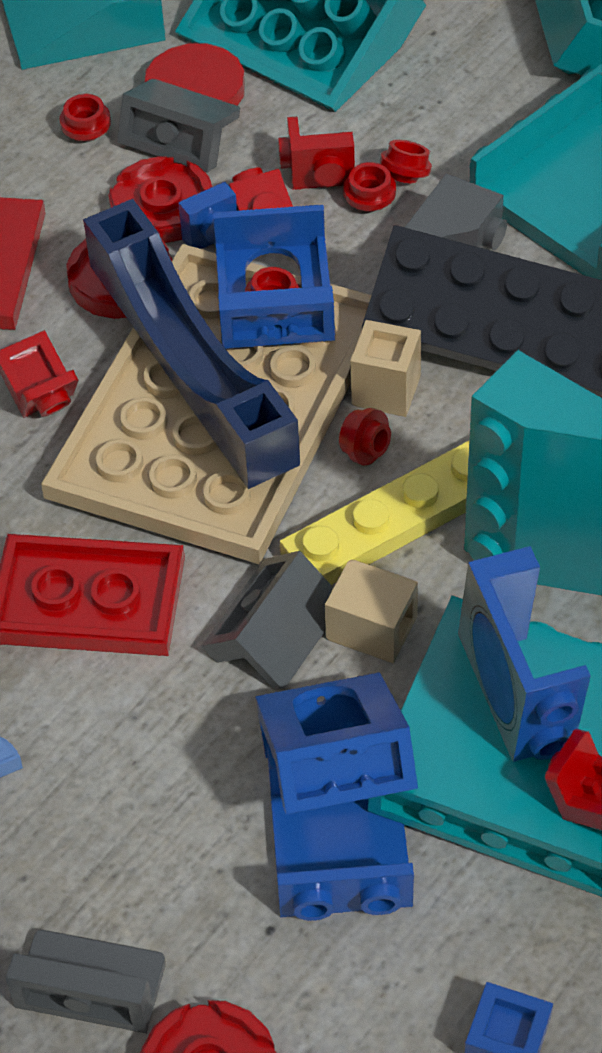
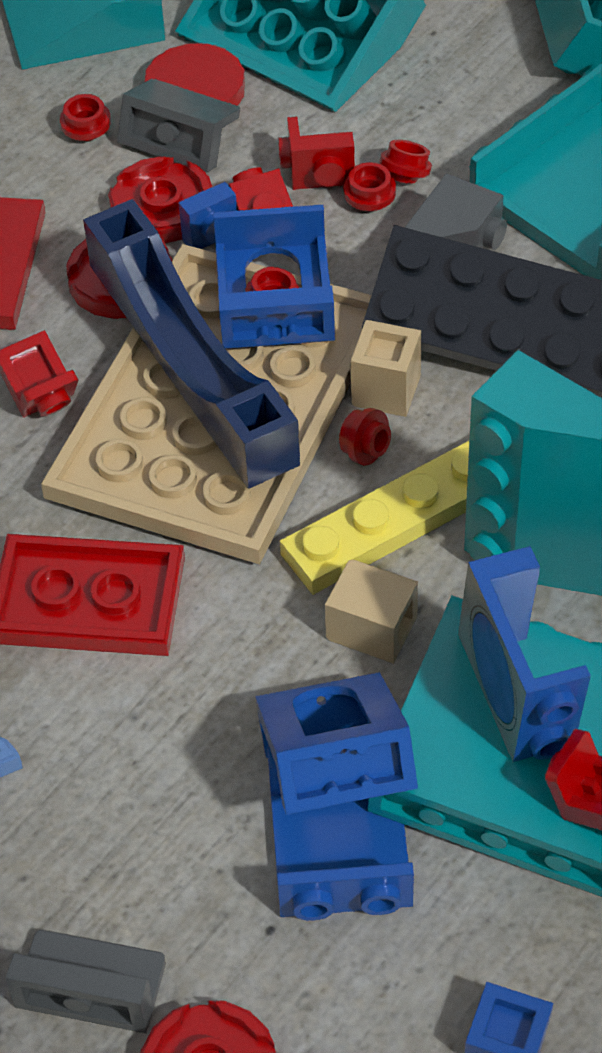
(274, 619): dark grey panel -> none

